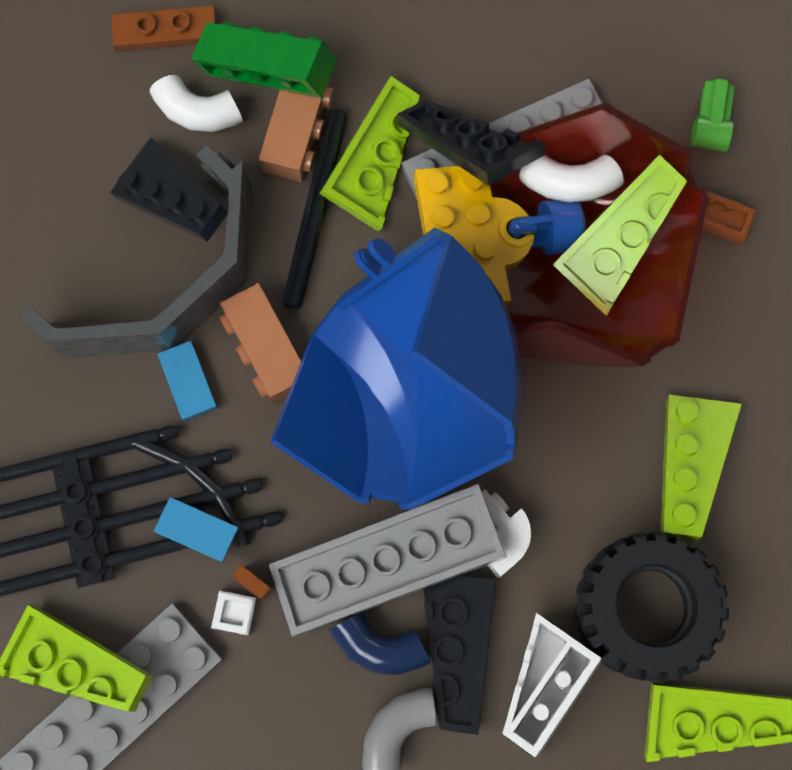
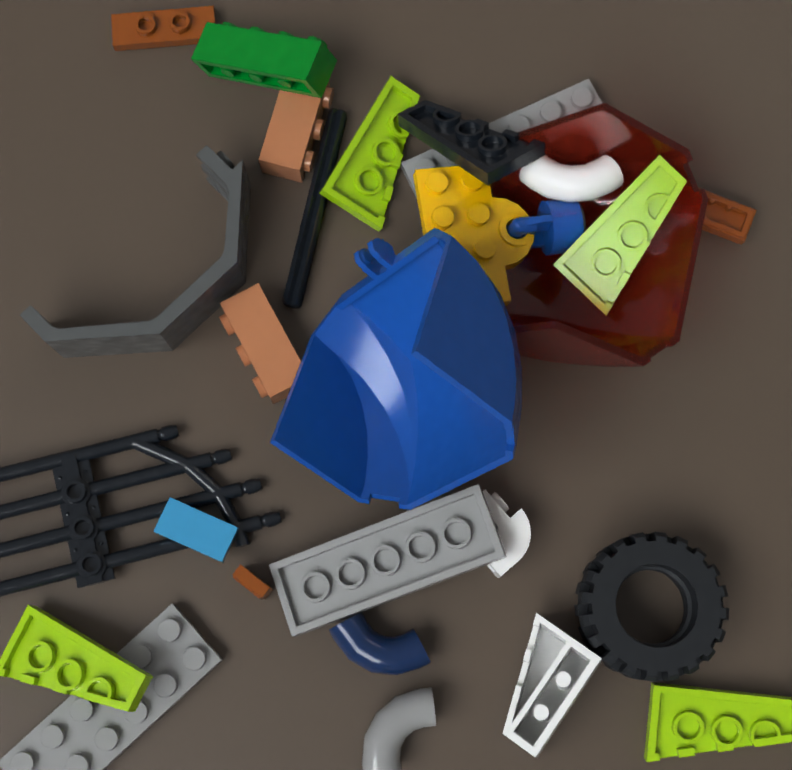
(169, 193): black wing -> none
(187, 381): dark azure tile -> none
(194, 111): white cylinder -> none
(234, 613): white tile -> none
(459, 638): black wing -> none
(694, 457): lime wing -> none
(712, 125): bright green piece -> none

